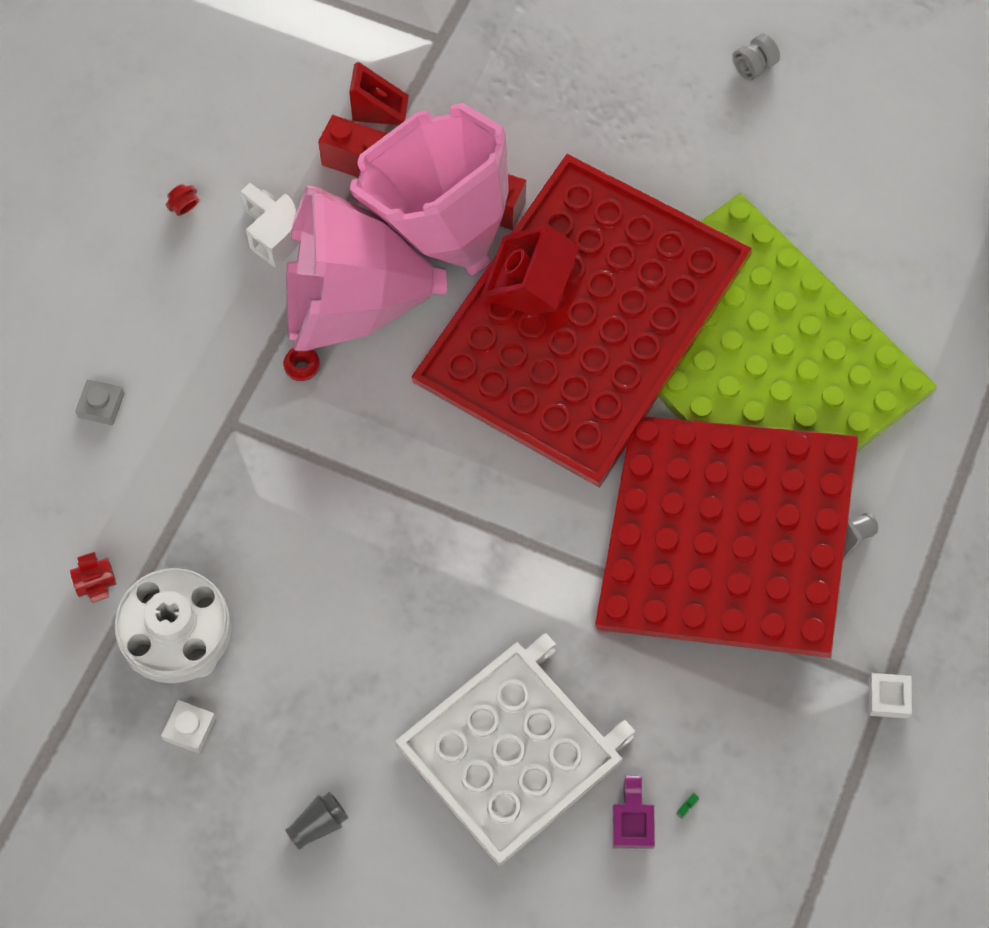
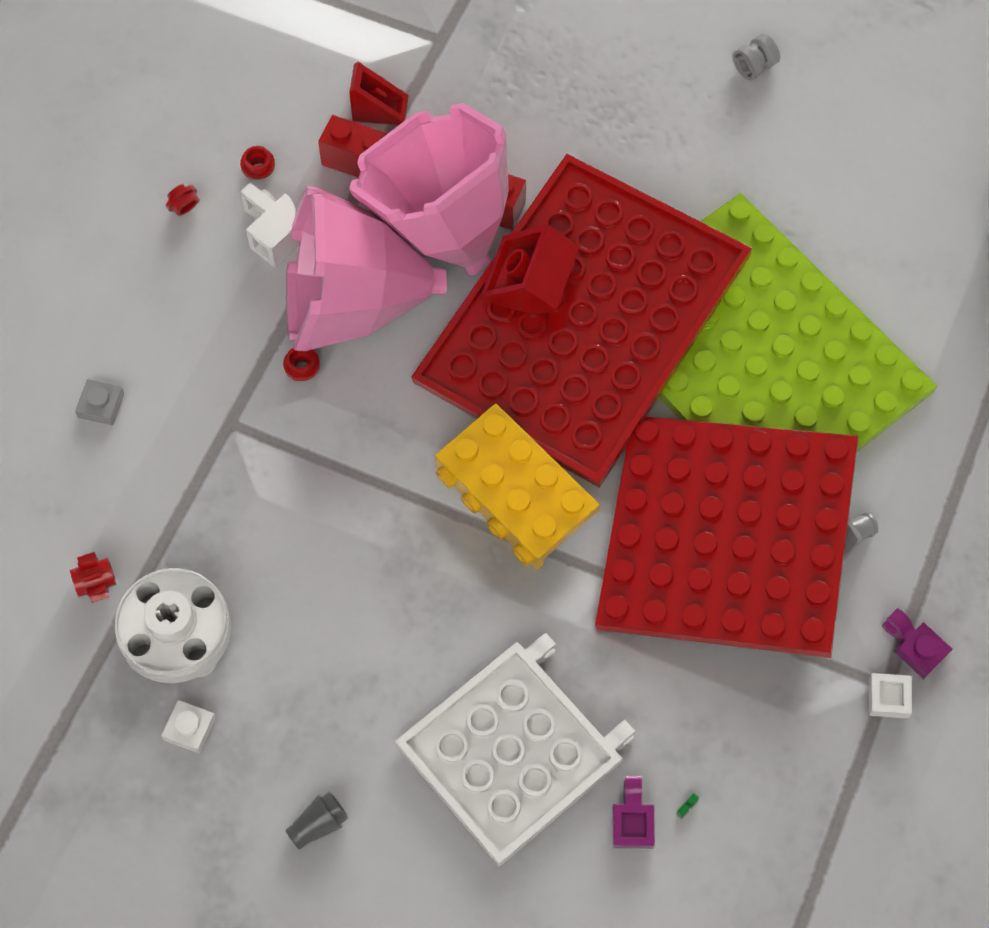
(257, 155): none -> red plate
(514, 486): none -> yellow bracket
(919, 647): none -> magenta plate

